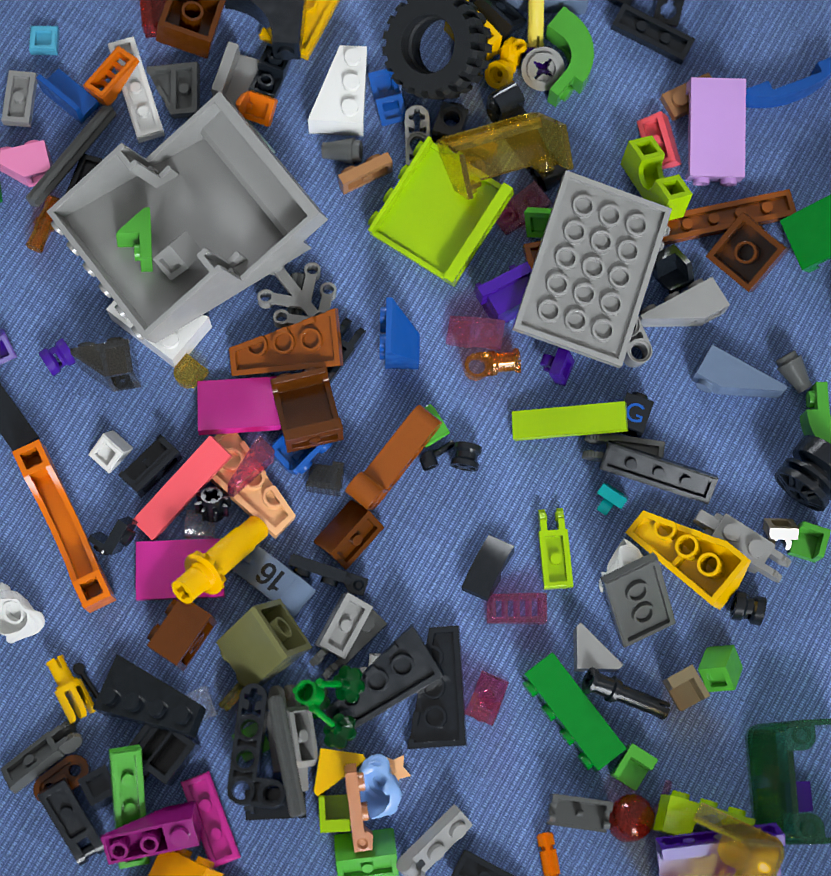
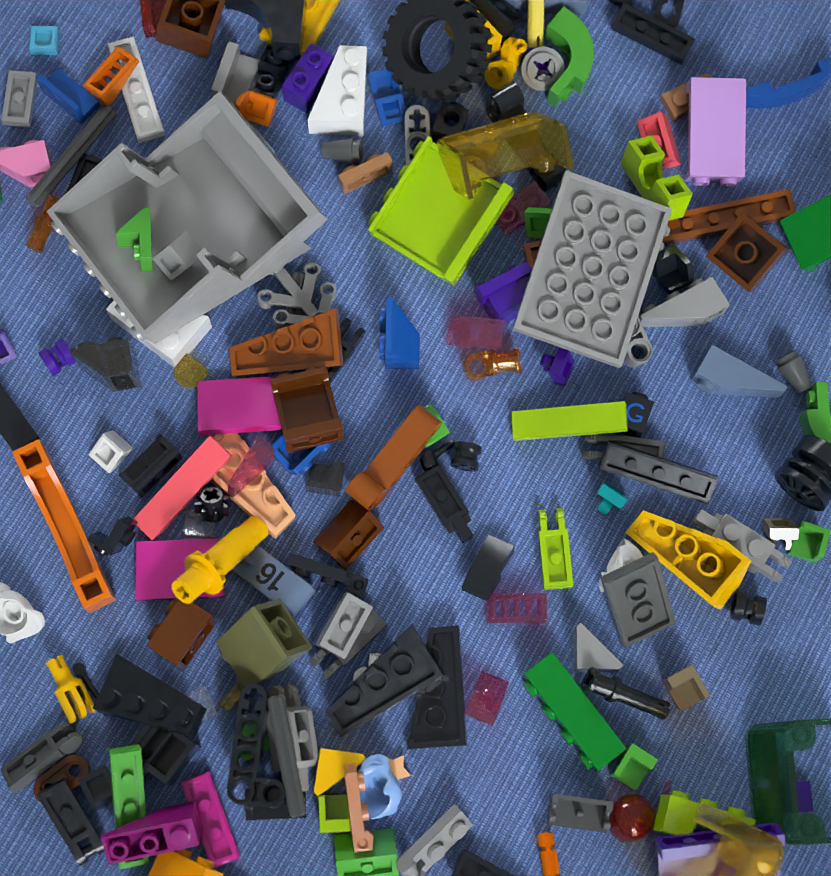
(178, 87): dark grey wing -> none
(307, 78): none -> dark purple brick
(314, 695): dark green plant -> none
(445, 502): none -> black hinge
(720, 668): bright green panel -> none

